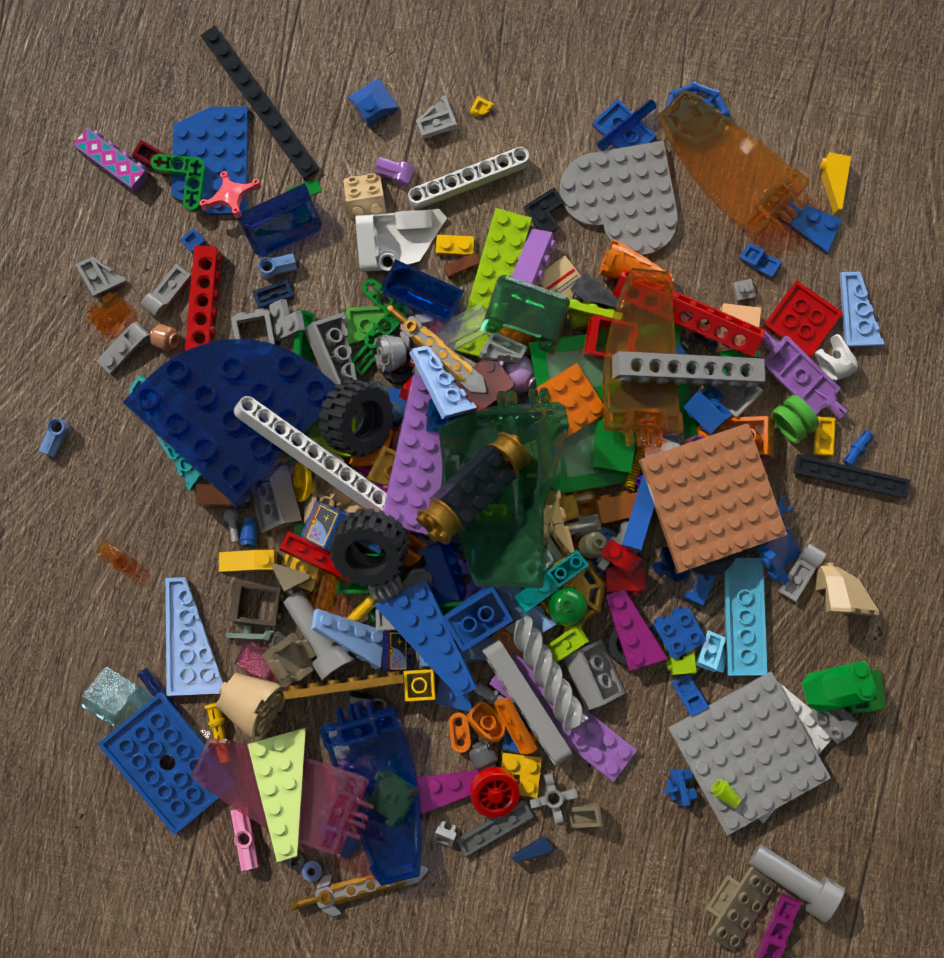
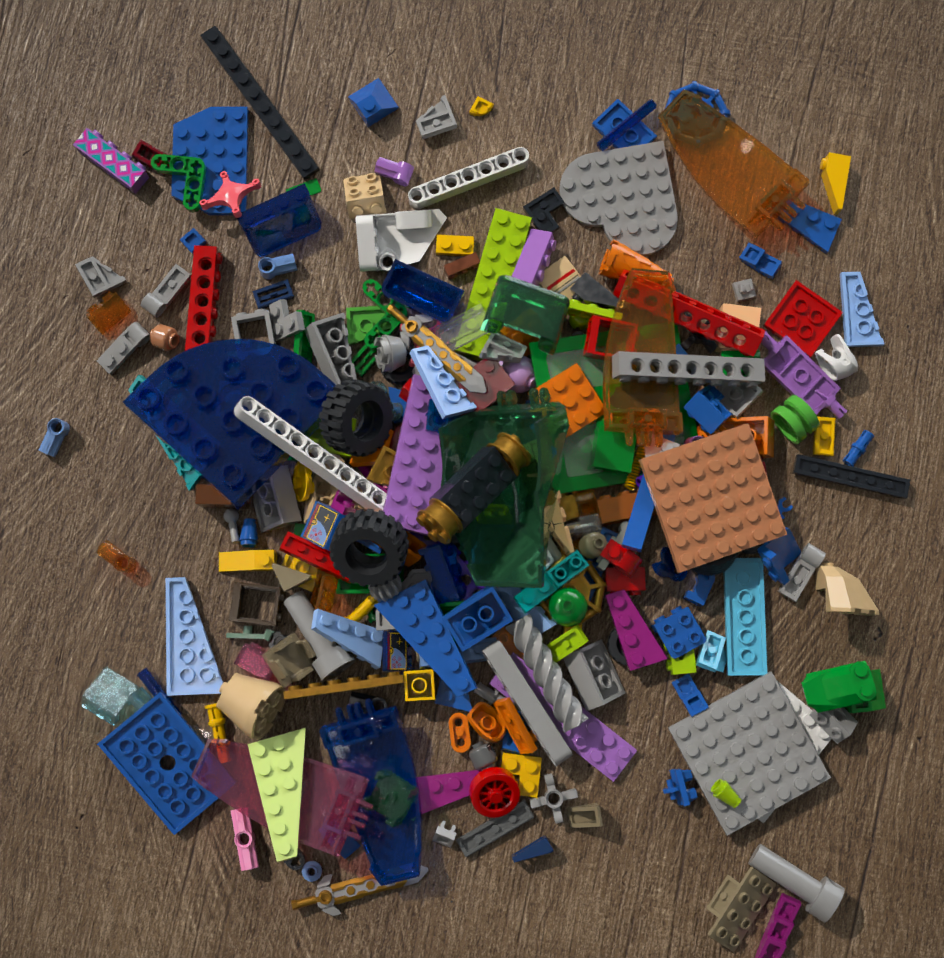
(343, 503): none -> magenta bracket

